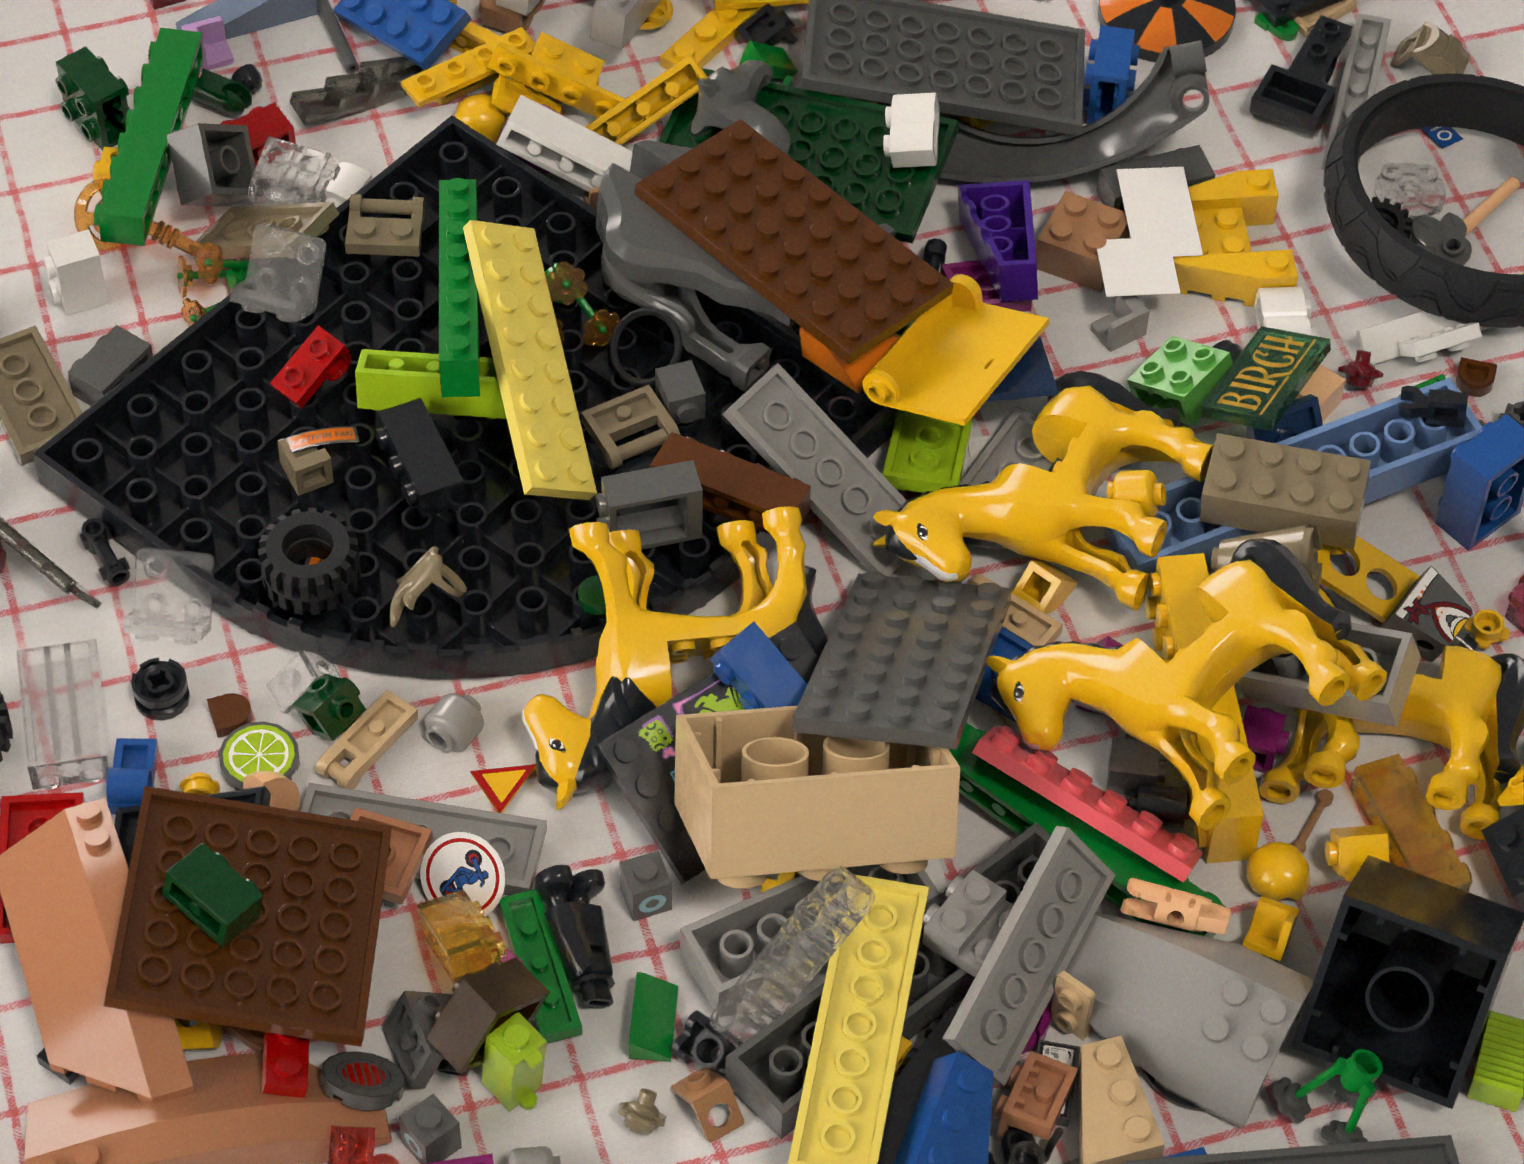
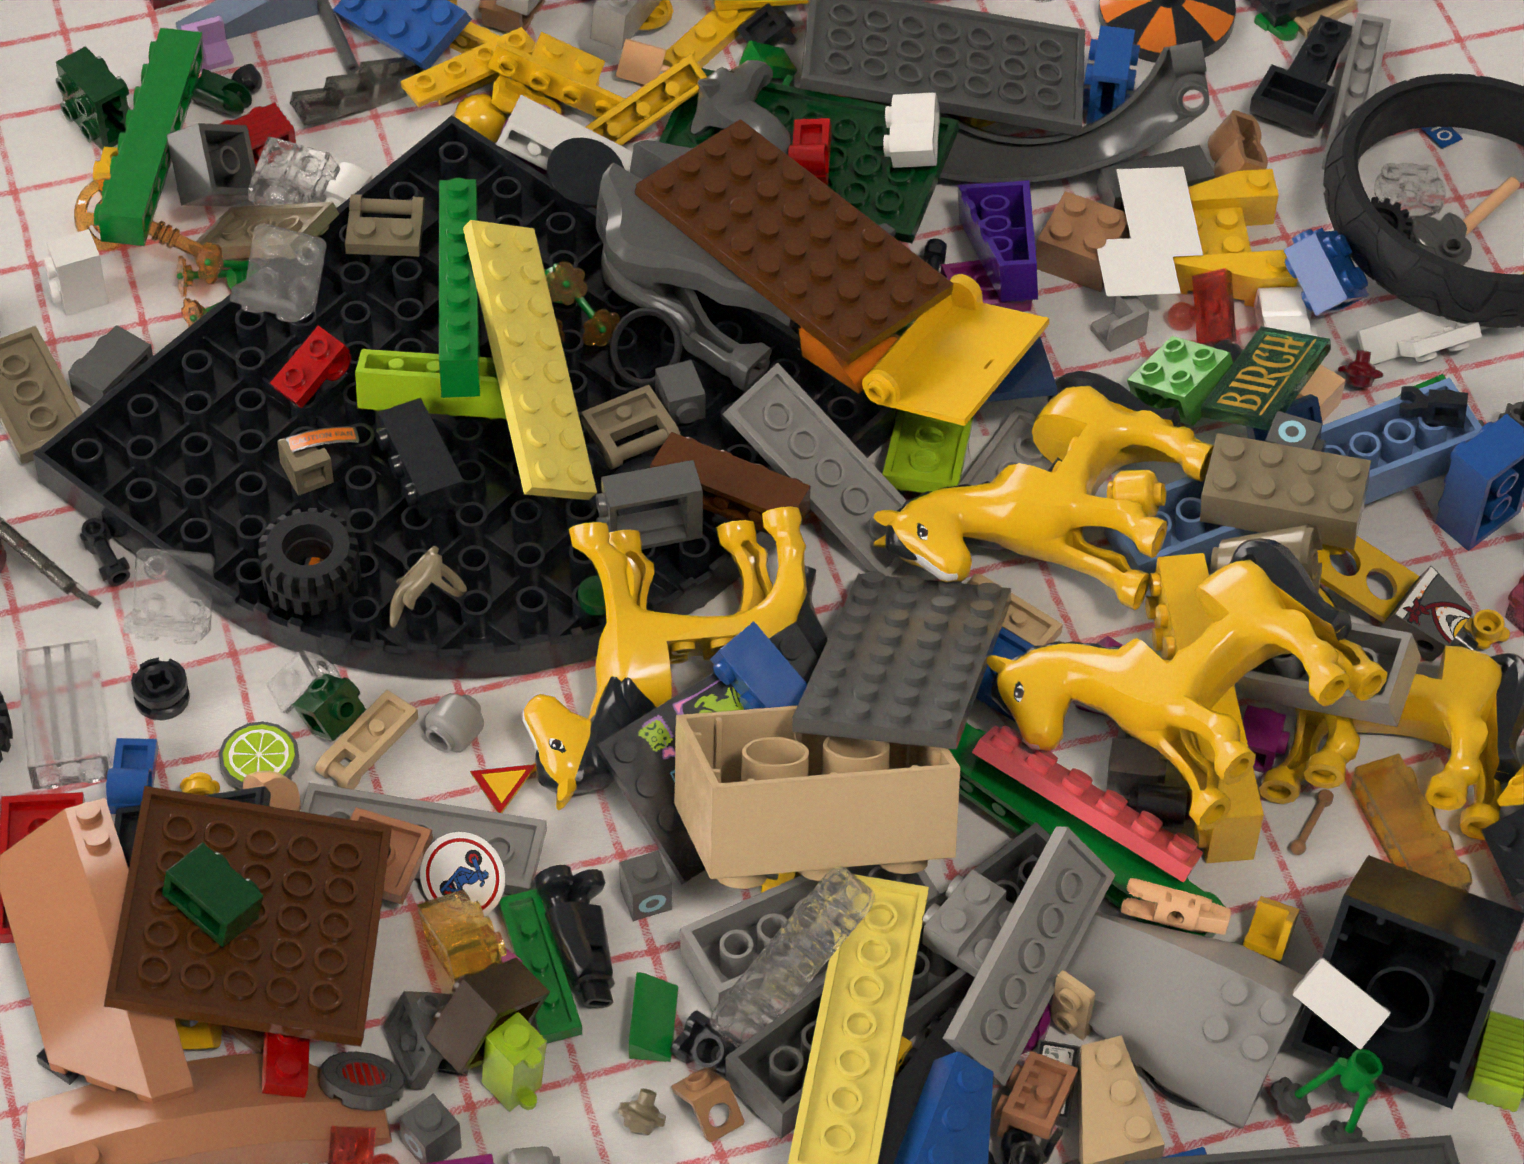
(229, 712): reddish brown tile -> none
(578, 167): none -> black sticker
(640, 62): none -> light nougat piece
(812, 146): none -> red plate
(1044, 586): yellow brick -> none
(1211, 311): none -> clear red plate
(1237, 145): none -> medium nougat brick
(1278, 871): yellow hair -> none
(1296, 432): none -> dark grey brick
(1325, 271): none -> brick
(1340, 1003): none -> white hinge
(1352, 846): yellow brick -> none
(1433, 50): dark tan piece -> none
(1475, 377): reddish brown tile -> none

